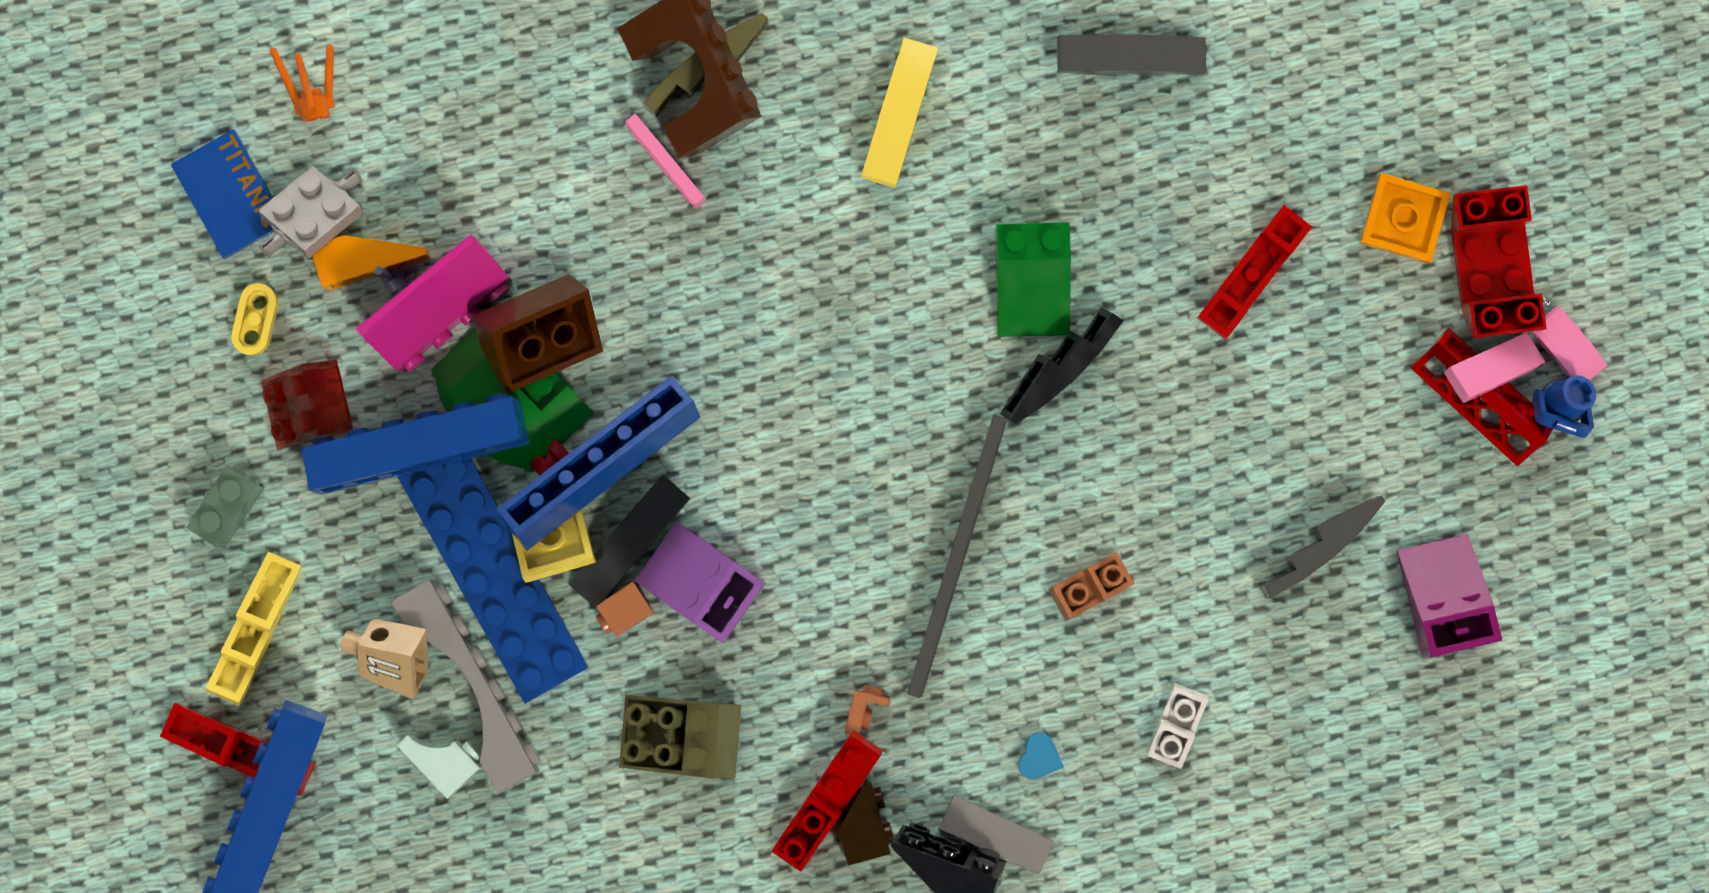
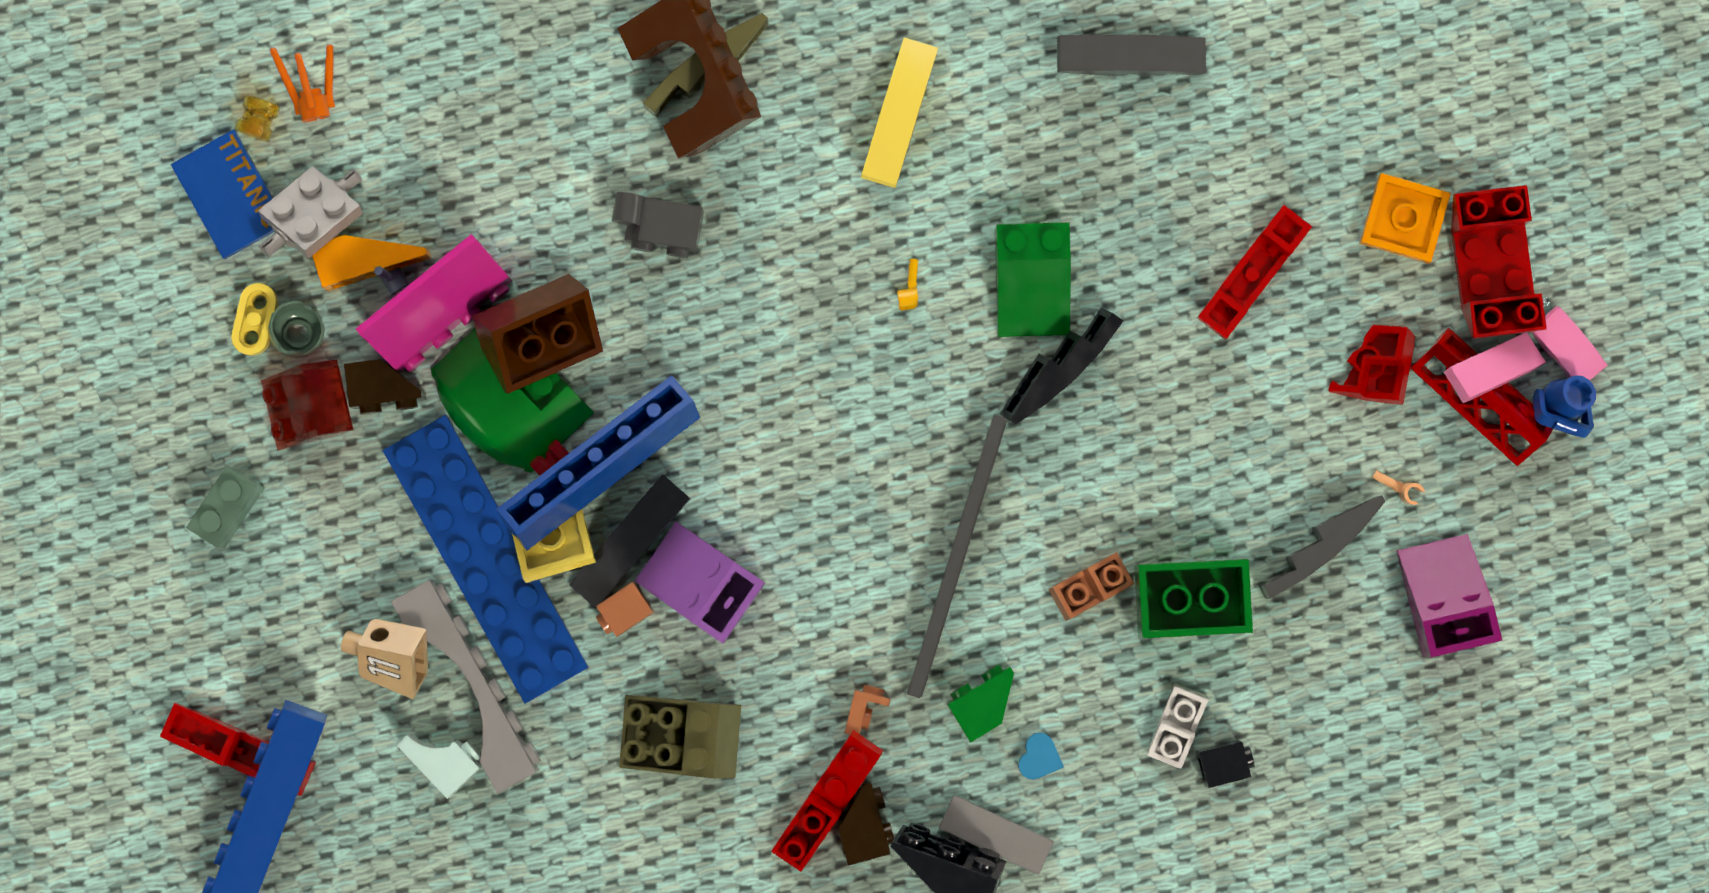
(253, 628): light yellow slope -> none
(254, 126): none -> clear yellow wheel
(289, 339): none -> sand green hair
(376, 385): none -> dark brown slope
(414, 445): blue brick -> none
(658, 224): none -> dark grey hinge
(665, 162): bright pink tile -> none
(909, 297): none -> yellow hand
(984, 705): none -> green slope
(1193, 598): none -> green brick
(1225, 763): none -> black brick
(1380, 366): none -> red slope
(1398, 486): none -> light nougat hand

